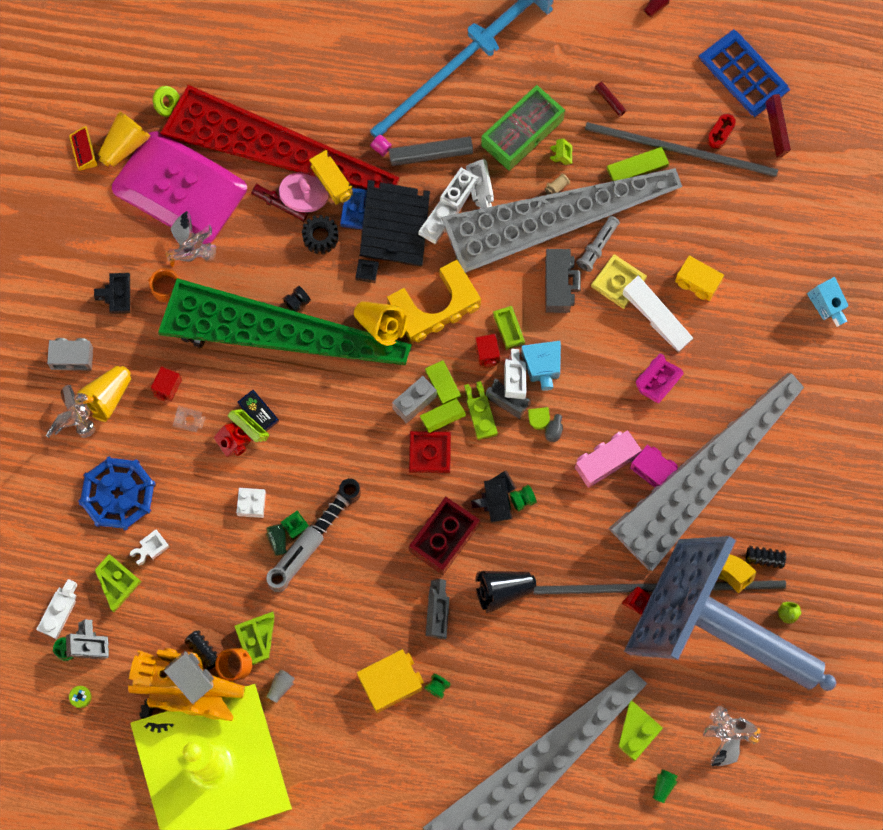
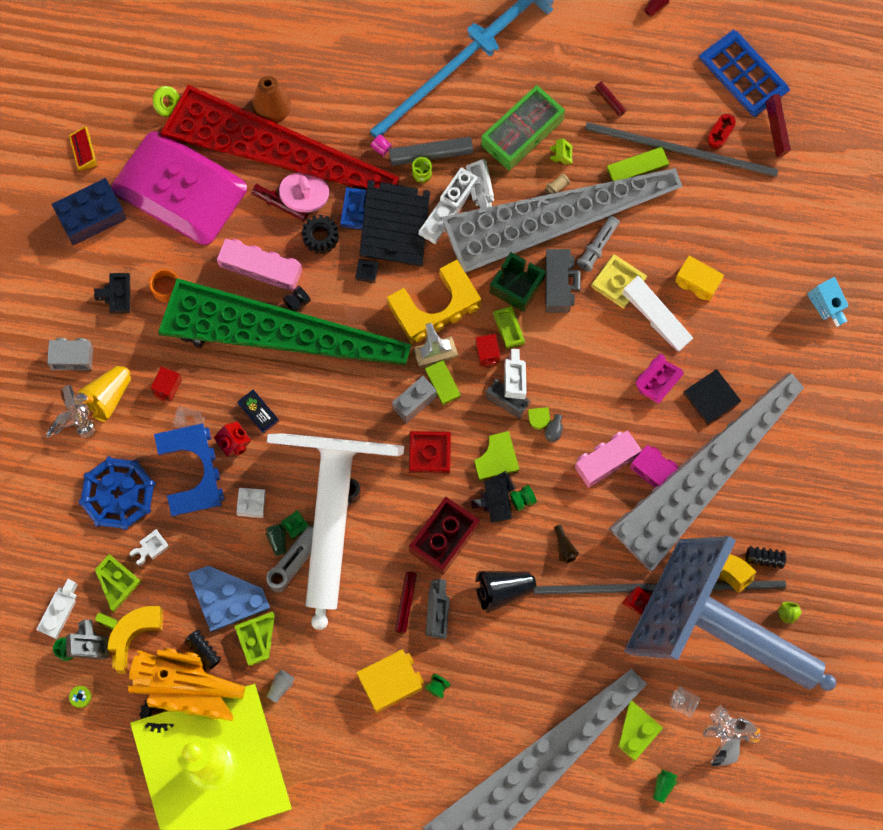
(89, 211): none -> dark blue brick
(106, 621): none -> lime tile
(121, 140): yellow cone -> none
(131, 625): none -> yellow arch
(189, 676): light grey brick -> none
(190, 243): clear animal -> none
(195, 440): none -> blue arch
(222, 664): orange piece -> none
(226, 597): none -> medium blue plate
(248, 425): lime tile -> none
(259, 264): none -> bright pink brick
(271, 100): none -> dark orange cone
(330, 514): none -> white piece
(331, 178): yellow window -> none
(382, 321): yellow cone -> none
(405, 602): none -> dark red axle
(421, 165): none -> lime wheel
(434, 349): none -> piece
(442, 415): lime tile -> none
(480, 413): lime hinge -> none
(498, 457): none -> lime tile
(516, 285): none -> dark green piece
(543, 362): medium azure torso -> none
(566, 549): none -> dark brown cone
(684, 701): none -> clear brick
(712, 396): none -> black tile

